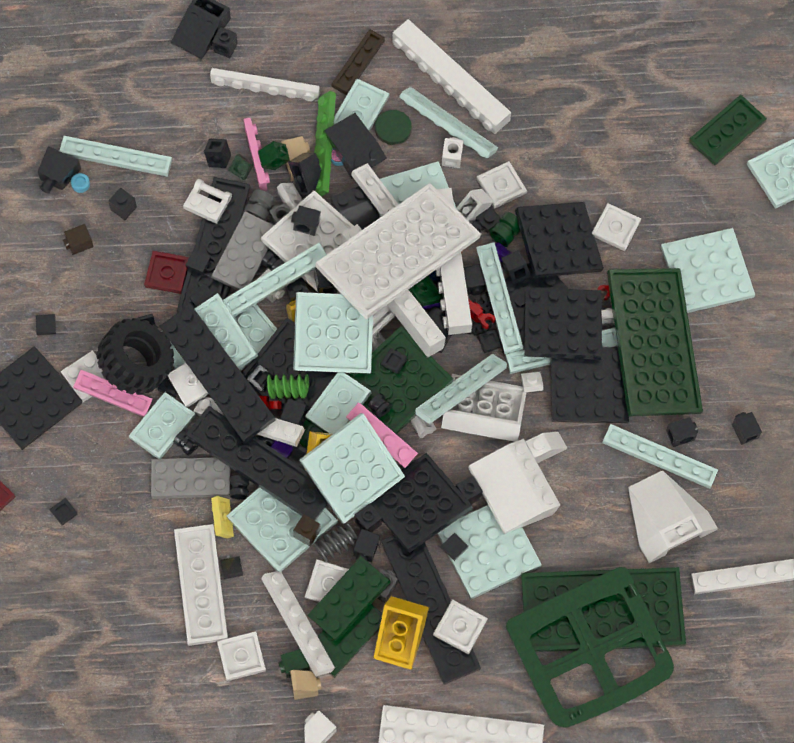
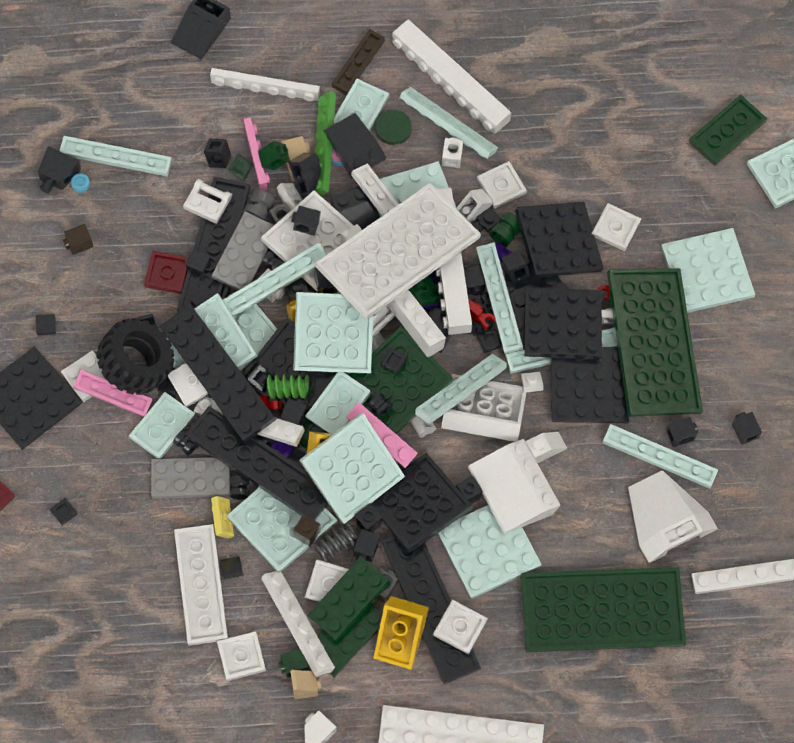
(122, 204): black brick -> none
(225, 42): black brick -> none
(454, 546): black tile -> none
(591, 650): dark green window -> none

